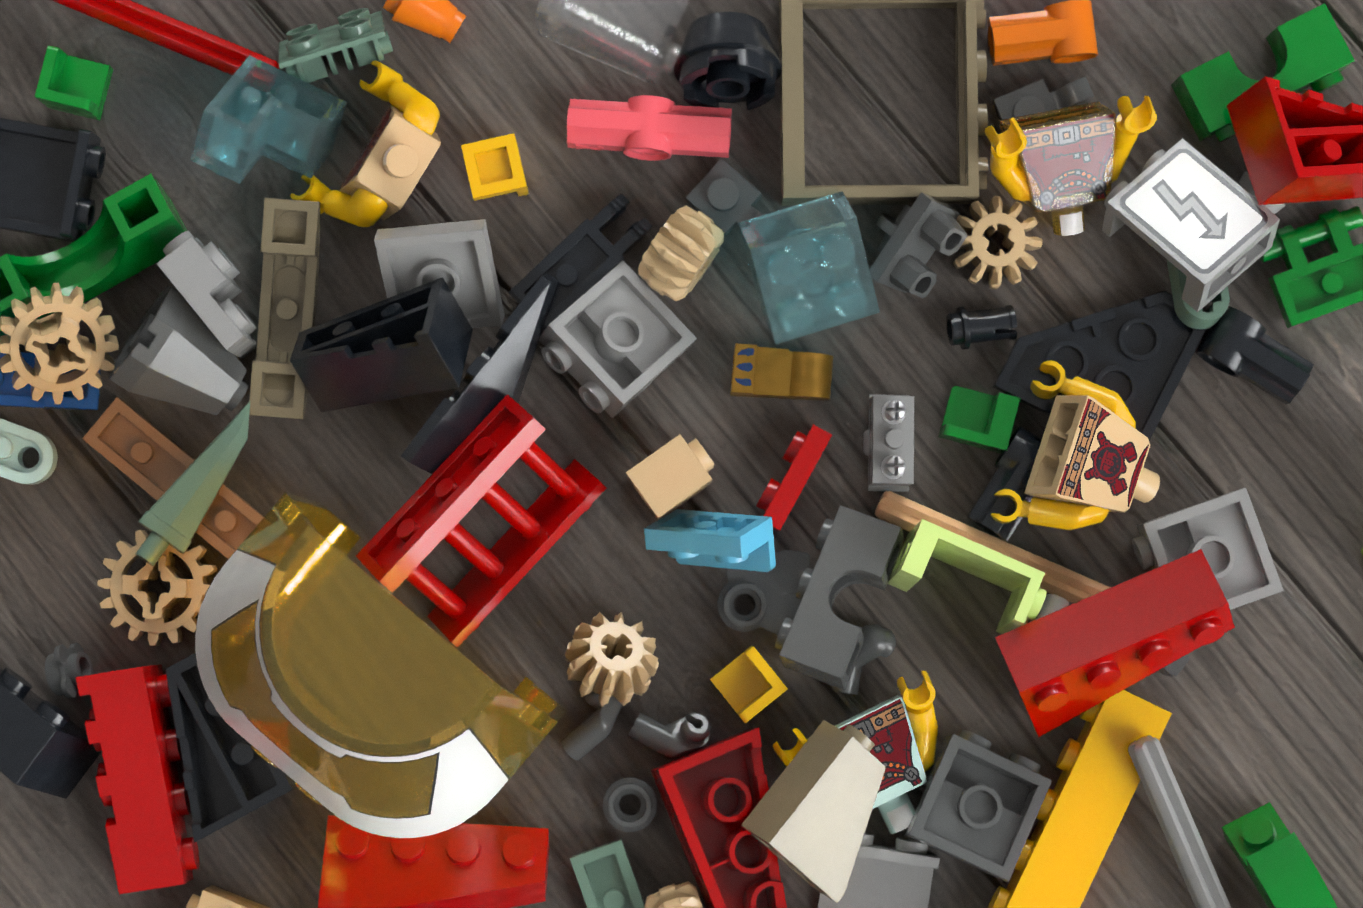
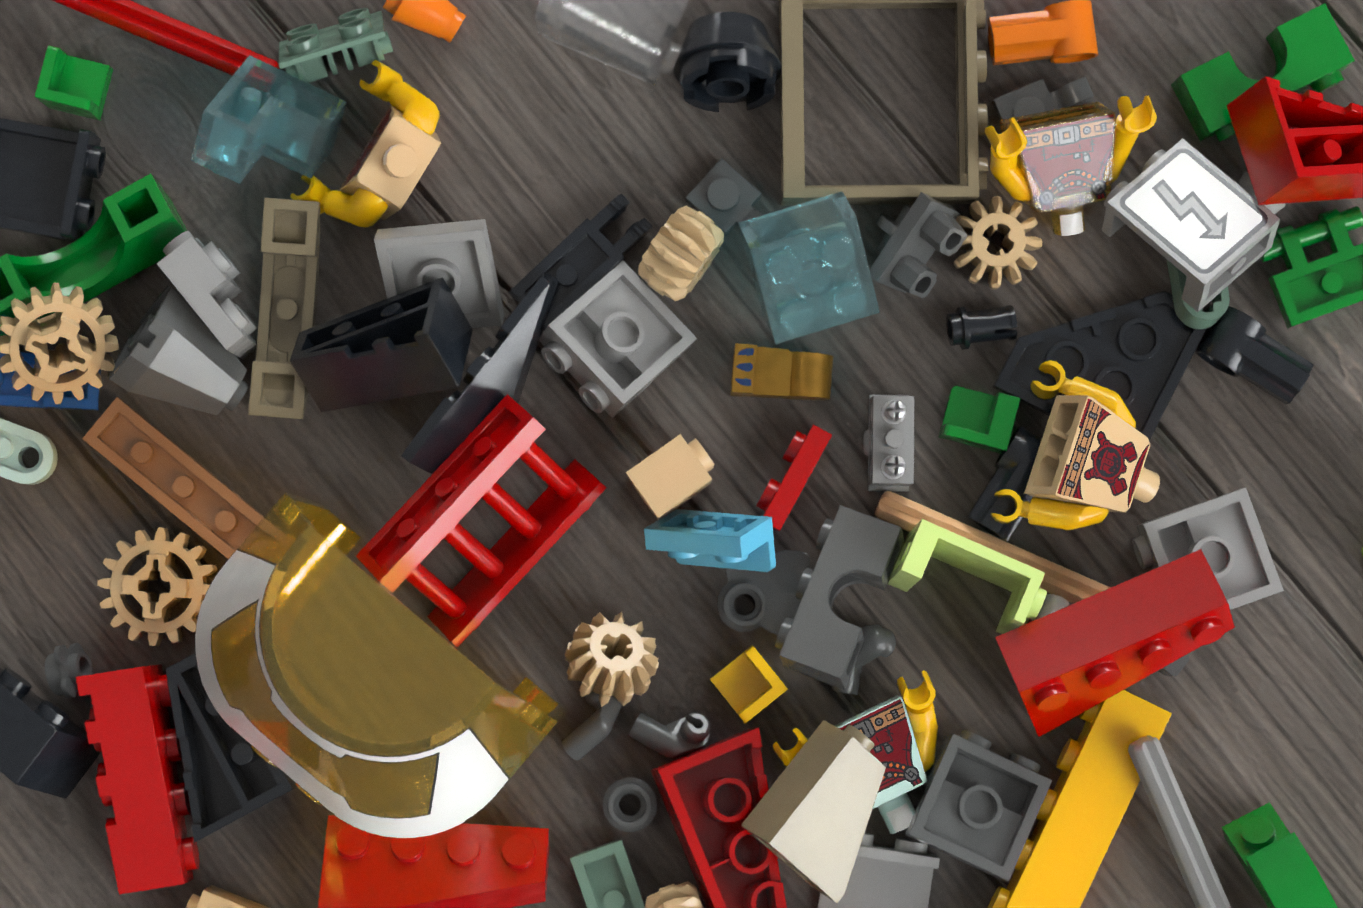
(184, 505): sand green bar -> none
(494, 167): yellow panel -> none
(649, 128): coral piece -> none

